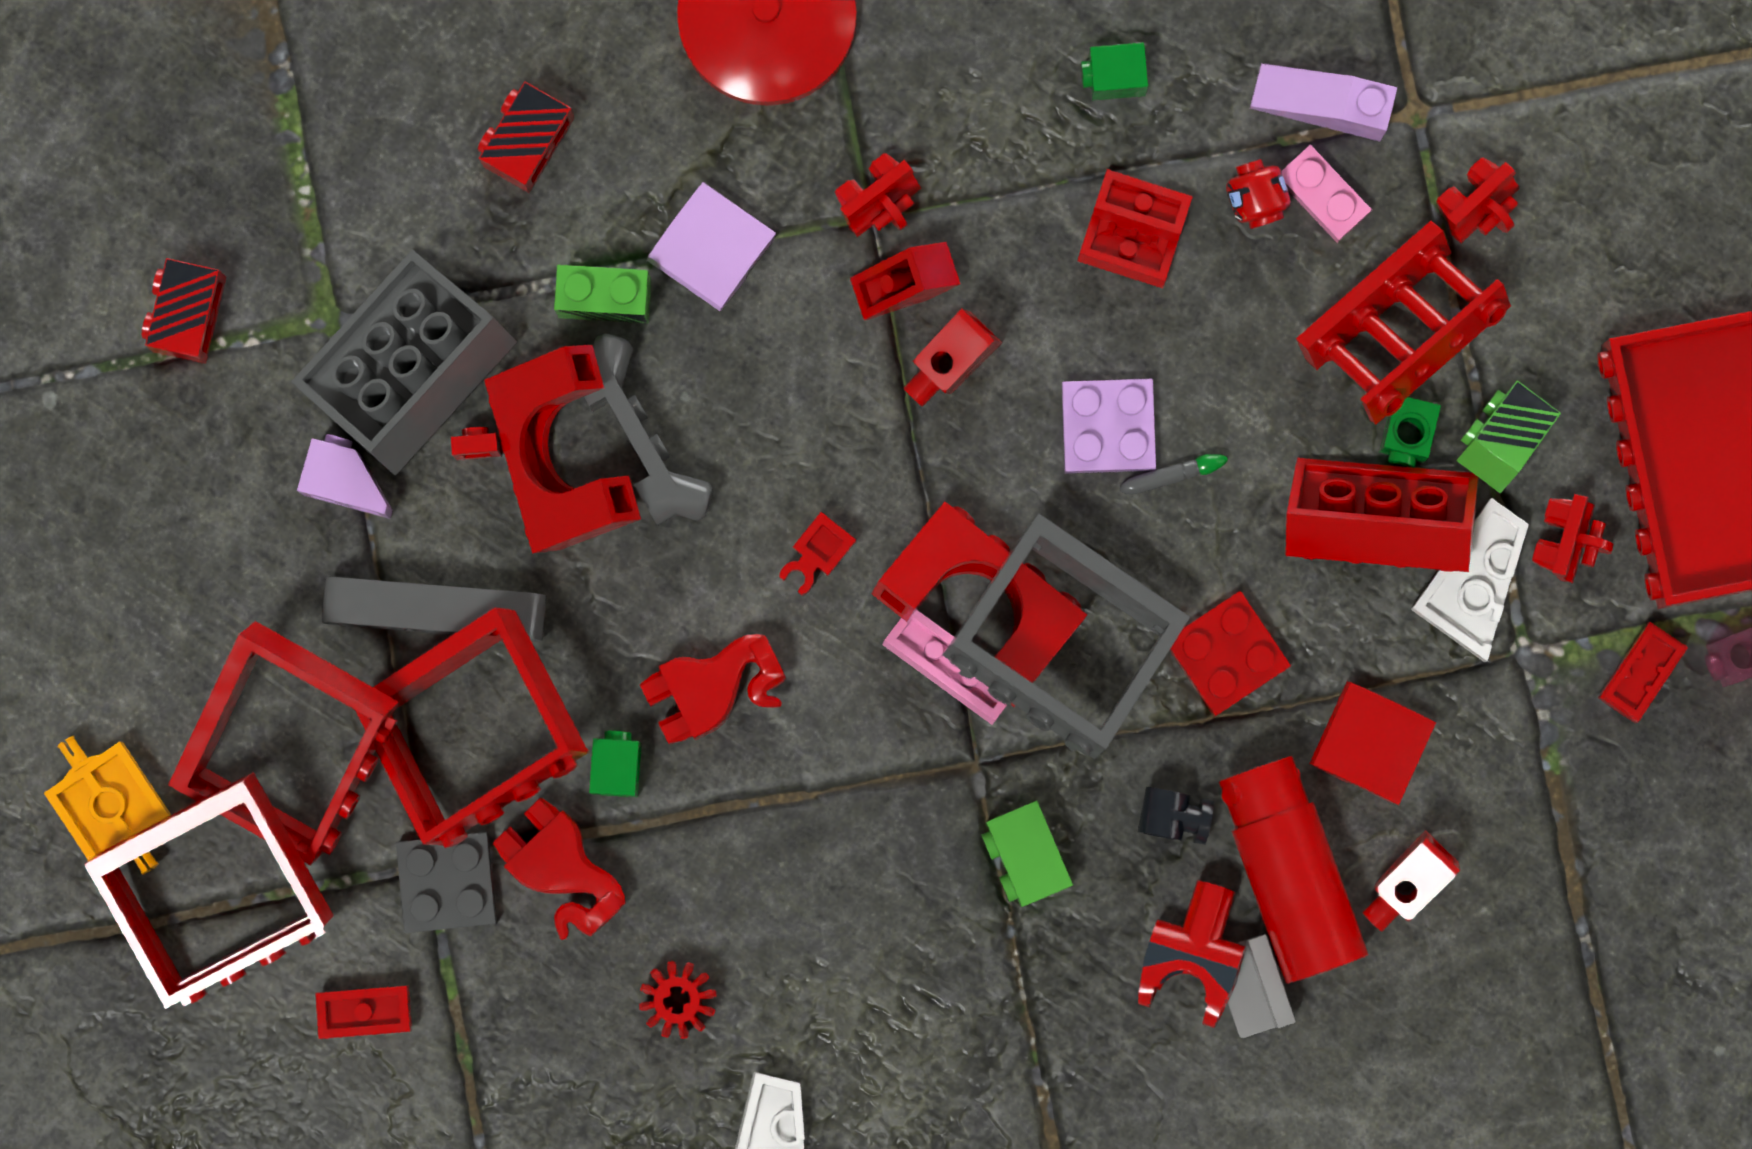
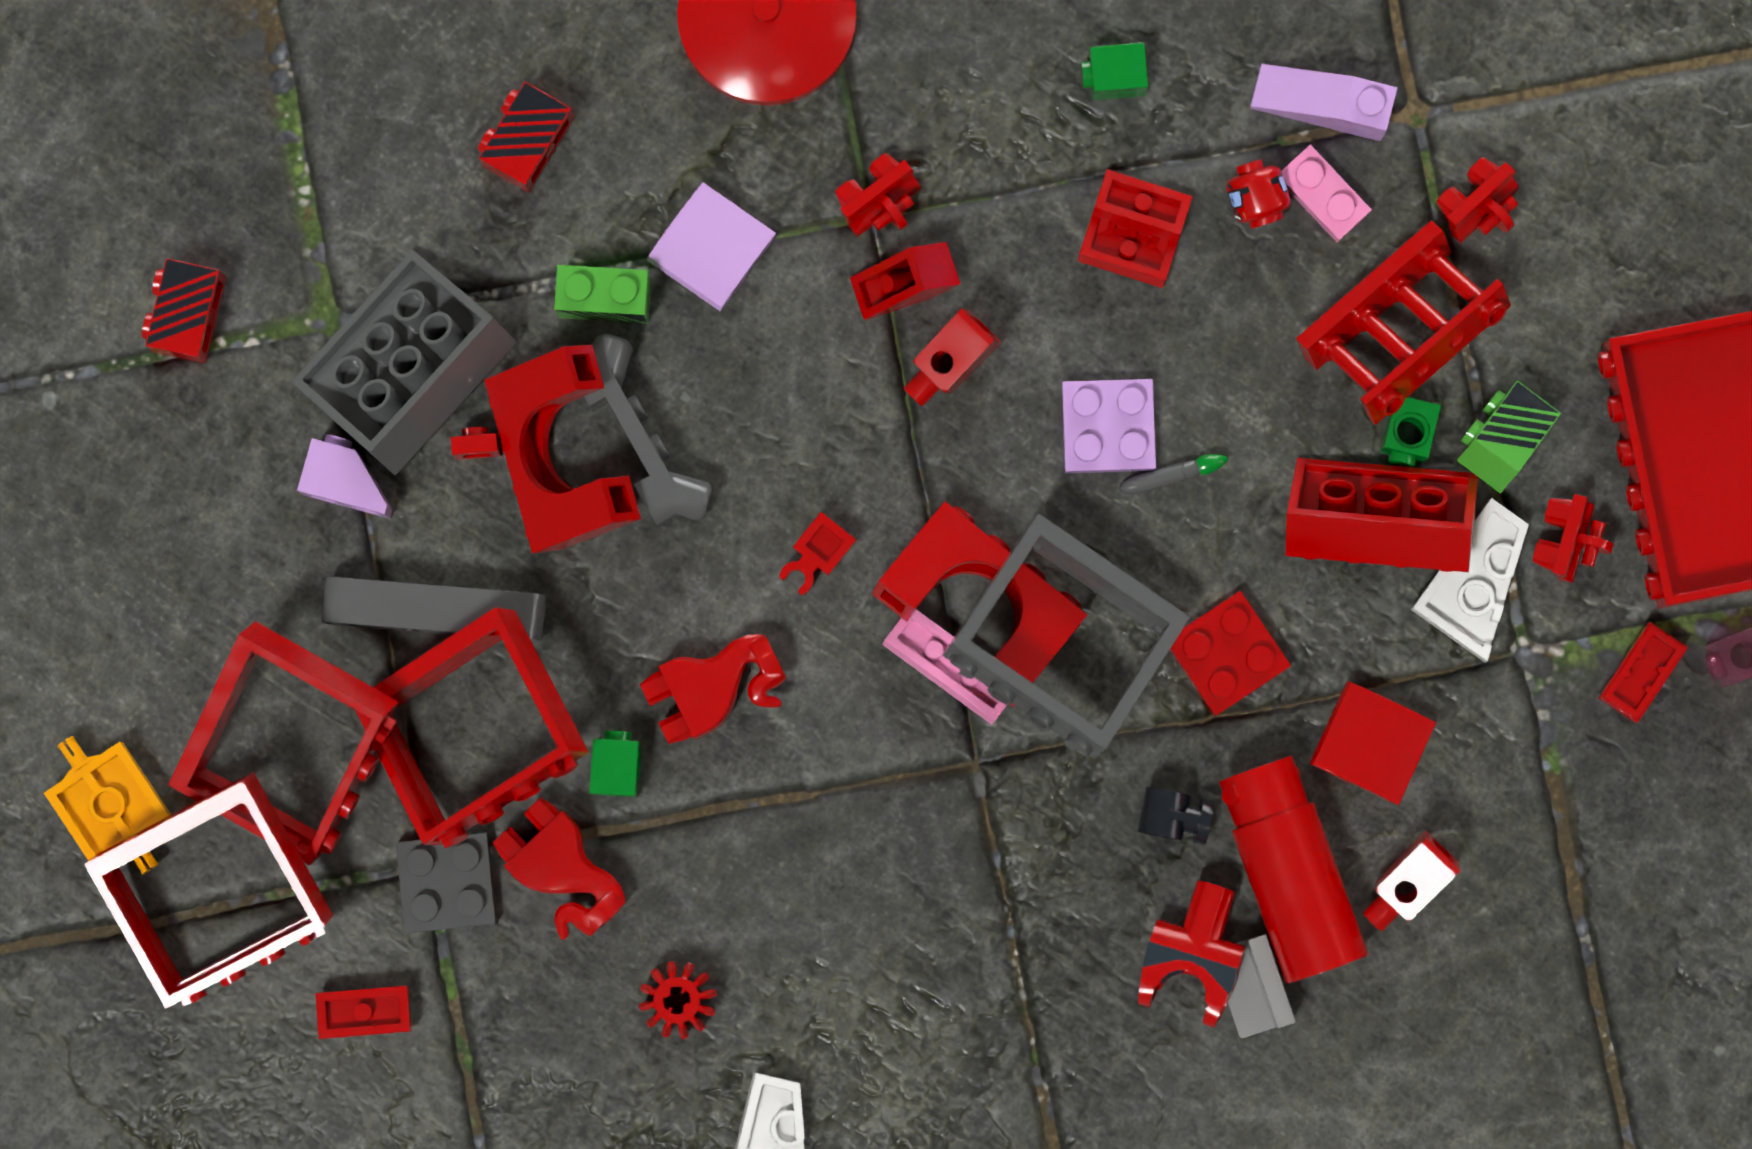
(1027, 855): bright green brick -> none

